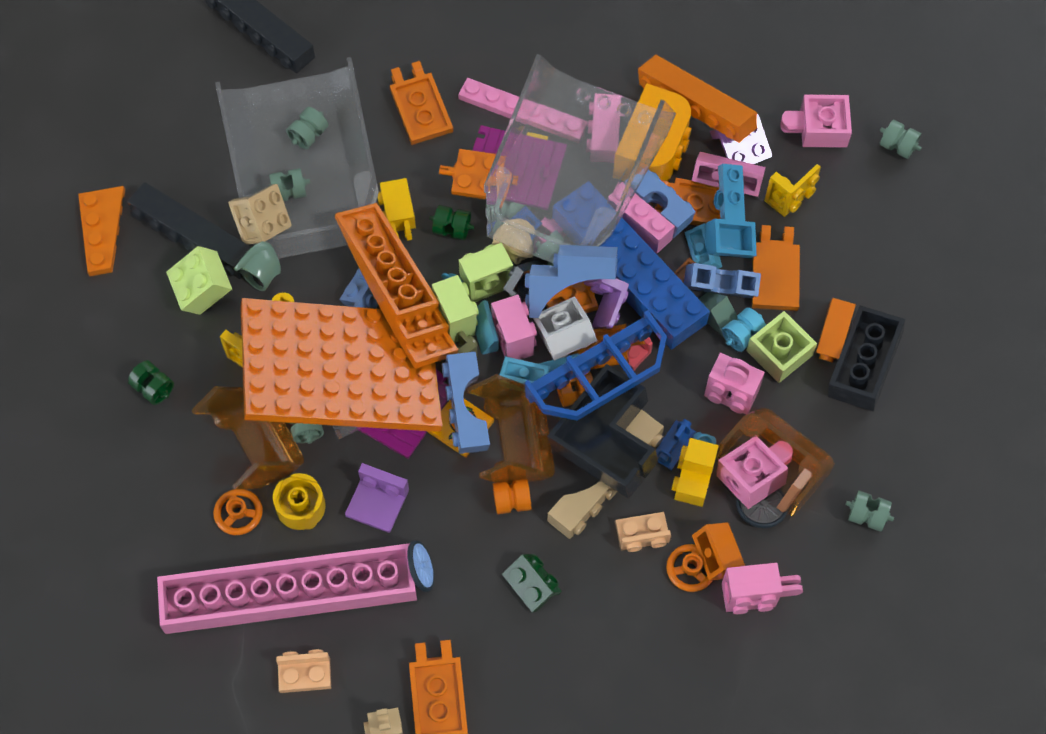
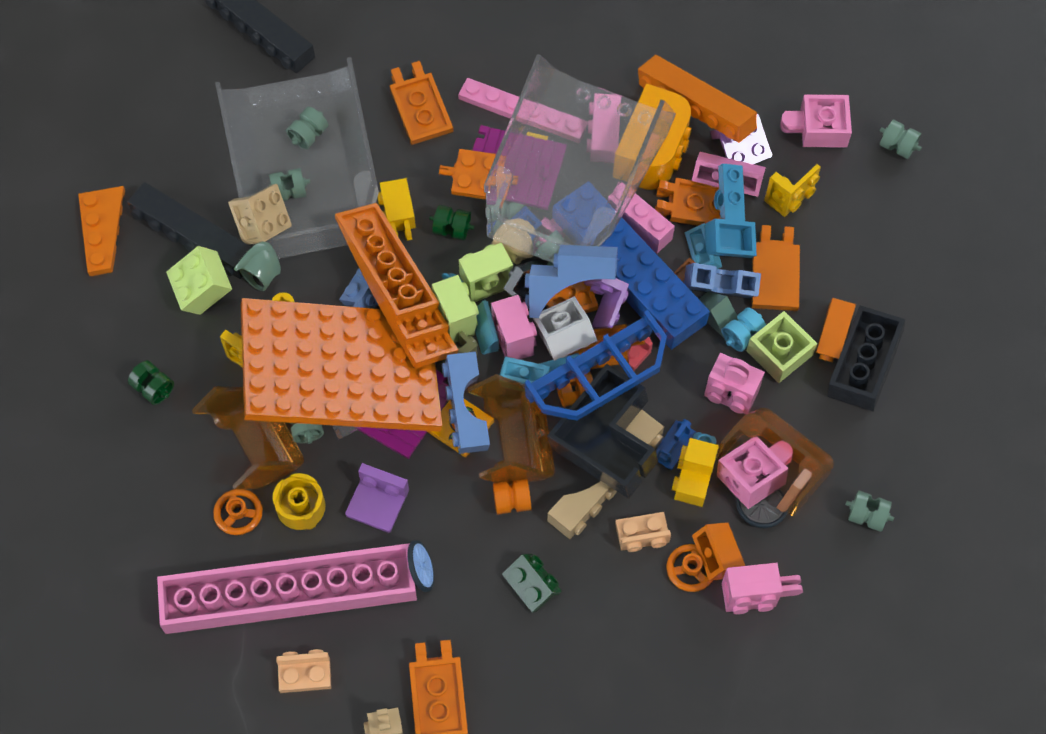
(675, 209): medium blue arch -> none

